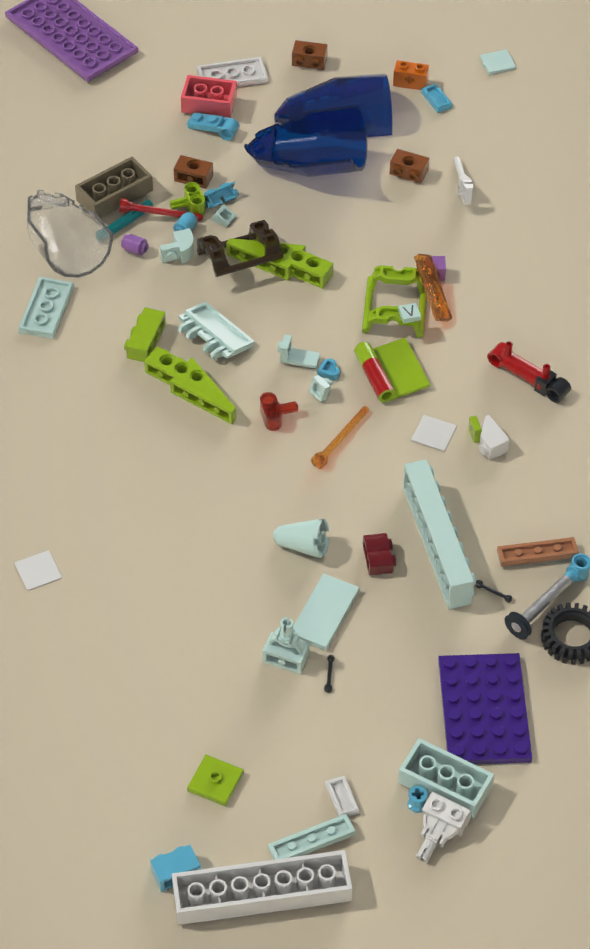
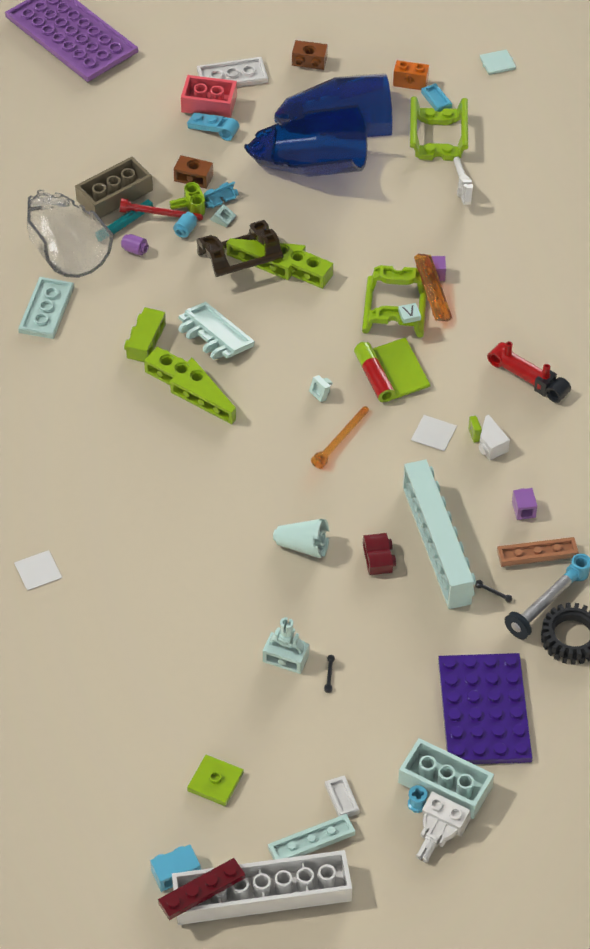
(181, 248): light aqua brick -> none
(201, 888): none -> dark red plate
(272, 411): clear red beam -> none
(296, 356): light aqua bracket -> none
(325, 611): light aqua tile -> none
(329, 370): medium azure tile -> none
(409, 166): dark orange brick -> none
(432, 117): none -> lime piece
(524, 503): none -> medium lavender brick

